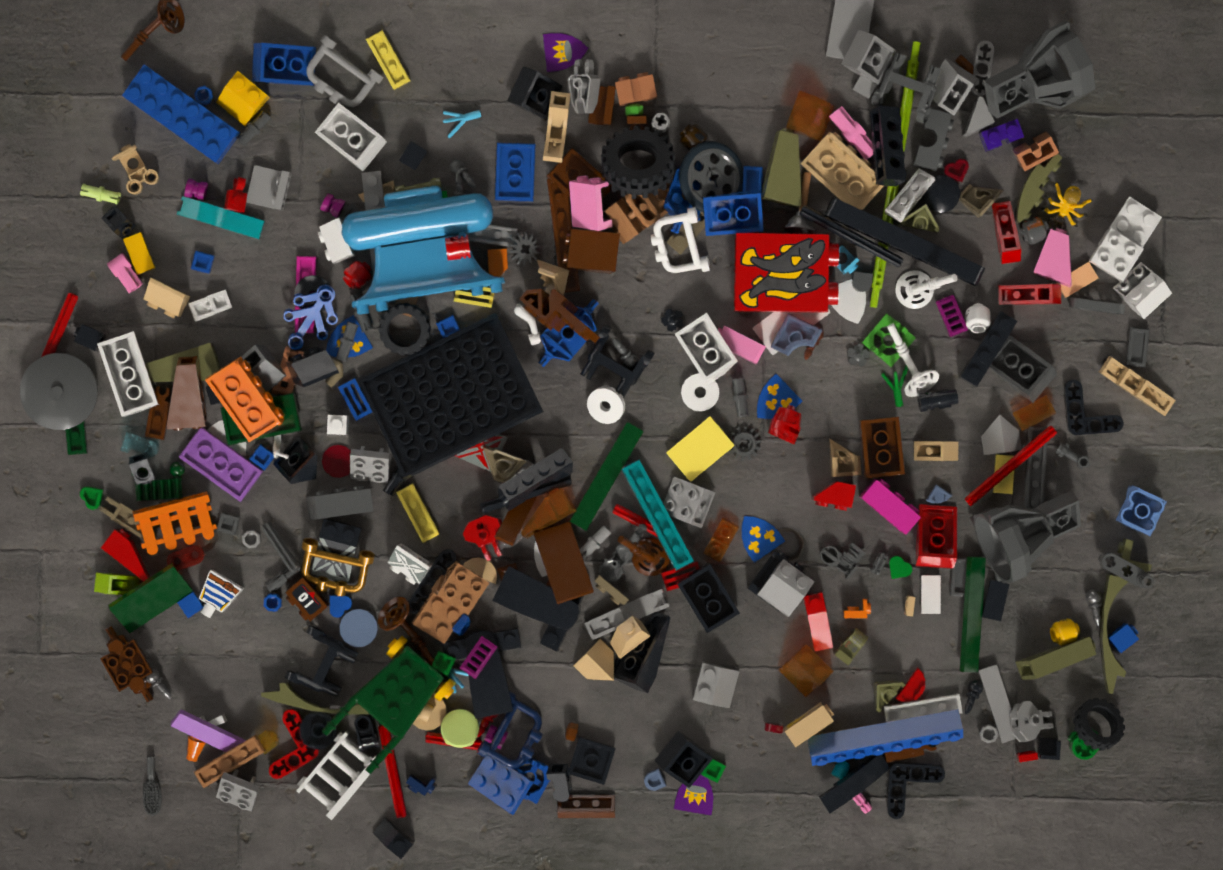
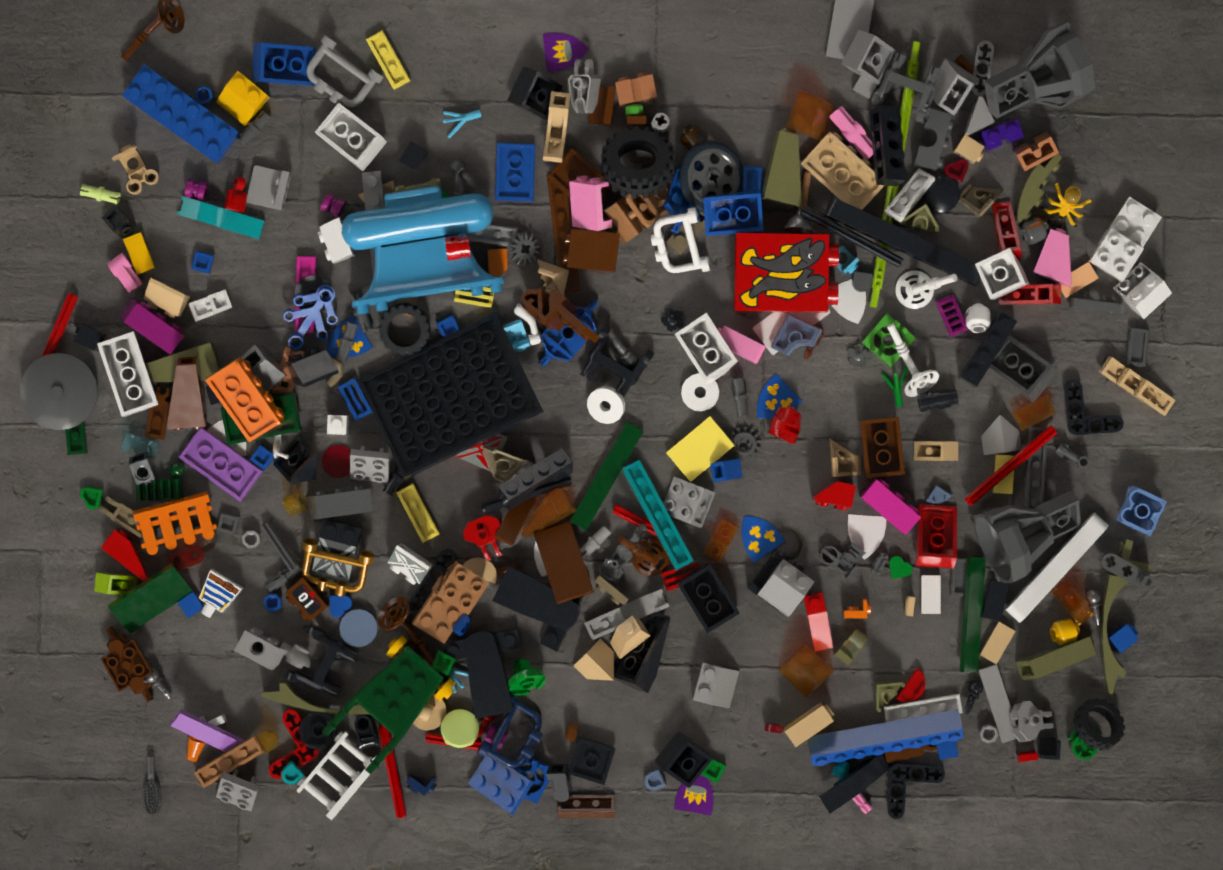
(152, 325): none -> magenta wedge
(272, 650): none -> light grey brick
(291, 773): none -> teal tile
(294, 504): none -> clear yellow leg
(357, 274): red head -> none
(393, 838): black slope -> none
(465, 668): magenta slope -> none
(517, 335): none -> medium azure bracket
(525, 678): none -> green tile
(726, 470): none -> blue brick
(866, 532): none -> white sticker
(947, 750): none -> blue tile
(969, 150): none -> tan brick
(997, 642): none -> tan tile
(1001, 274): none -> white slope
(1056, 567): none -> white beam
(1072, 603): none -> clear orange slope

